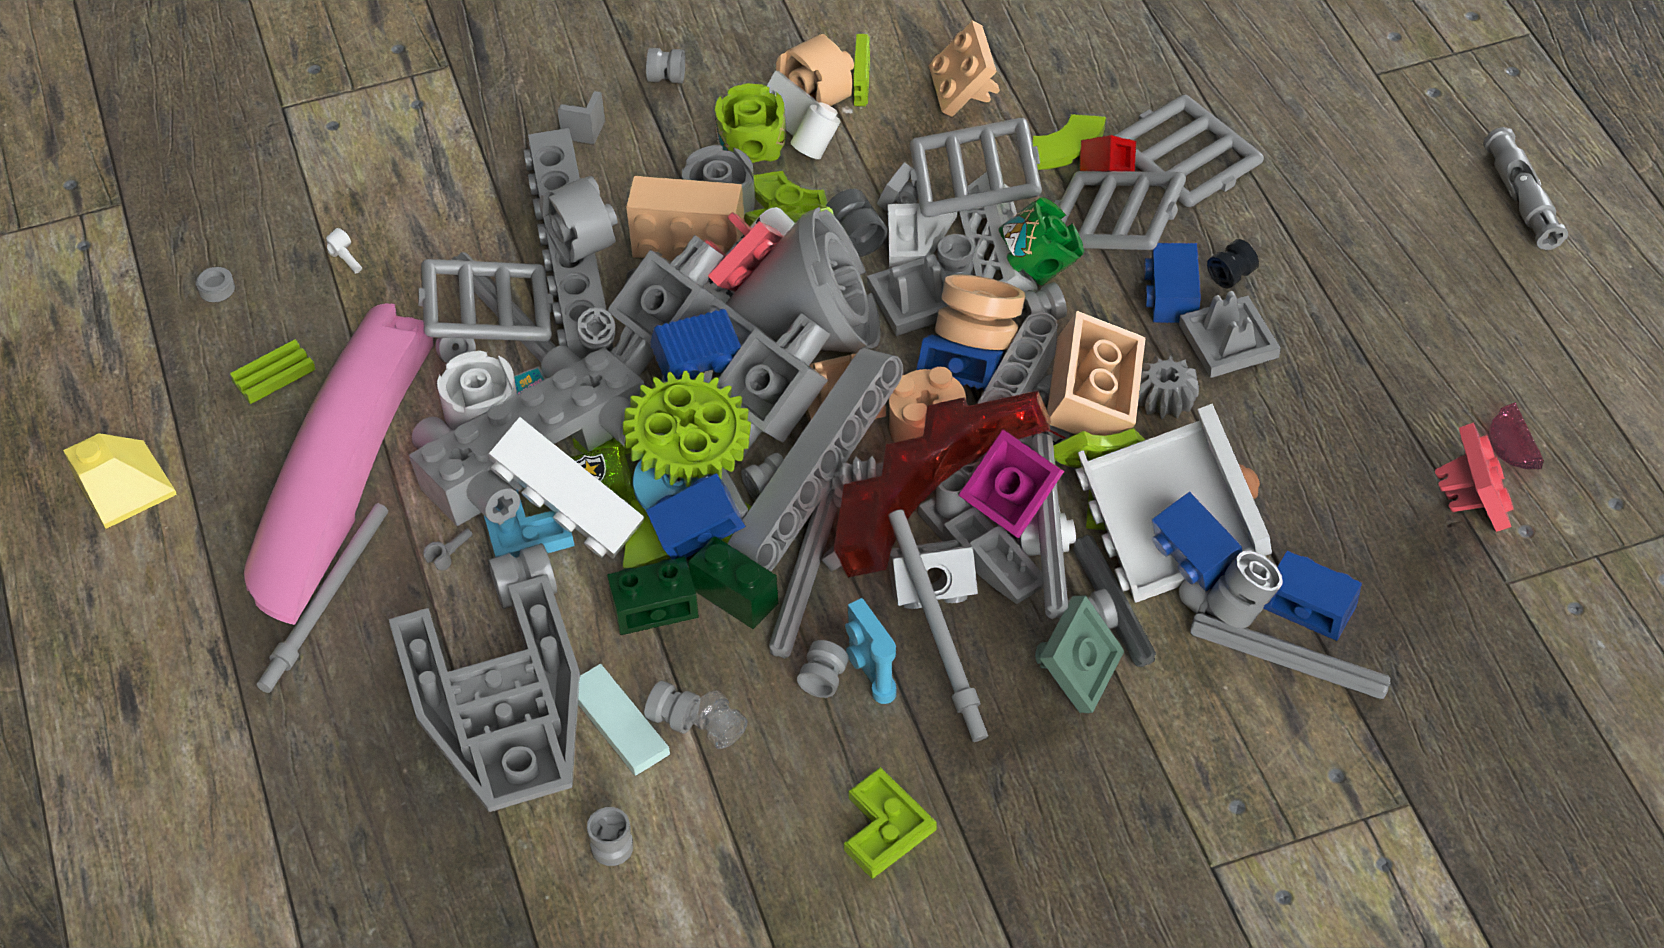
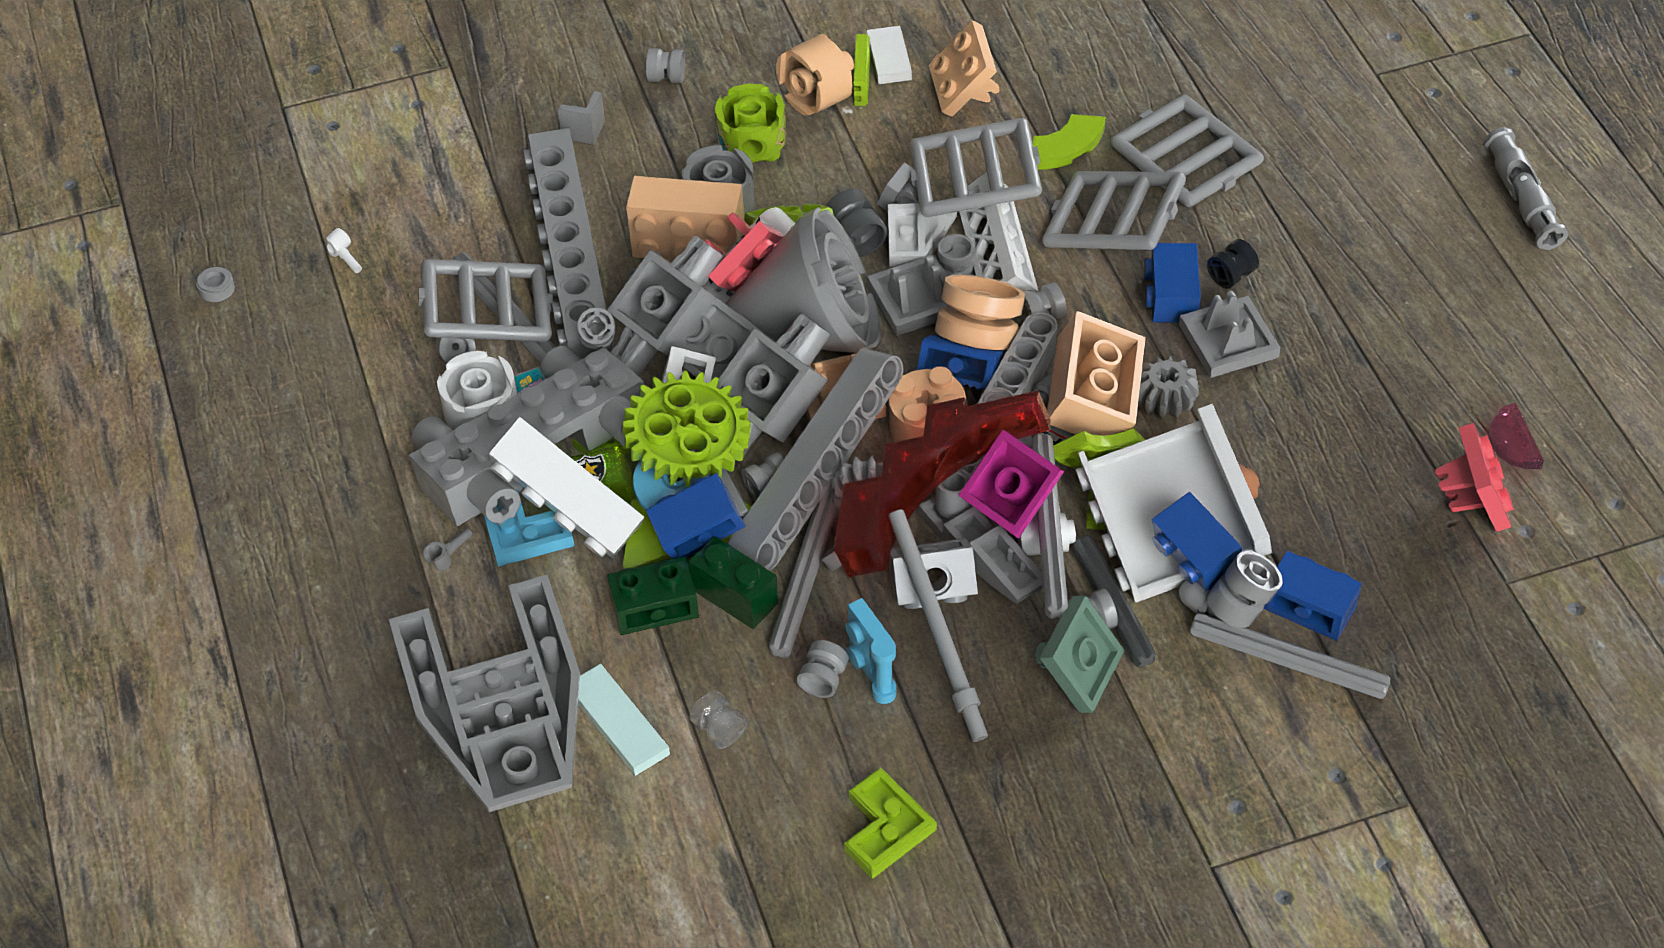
(118, 476): light yellow slope -> none
(270, 368): lime tile -> none
(287, 653): light grey bar -> none
(331, 462): bright pink slope -> none
(510, 570): light grey wheel -> none
(578, 219): light grey brick -> none
(610, 836): light grey wheel -> none
(670, 706): light grey wheel -> none
(695, 344): blue brick -> none
(776, 190): lime tile -> none
(806, 118): white door -> none
(889, 55): none -> white tile
(1041, 241): green brick -> none
(1108, 154): red panel -> none

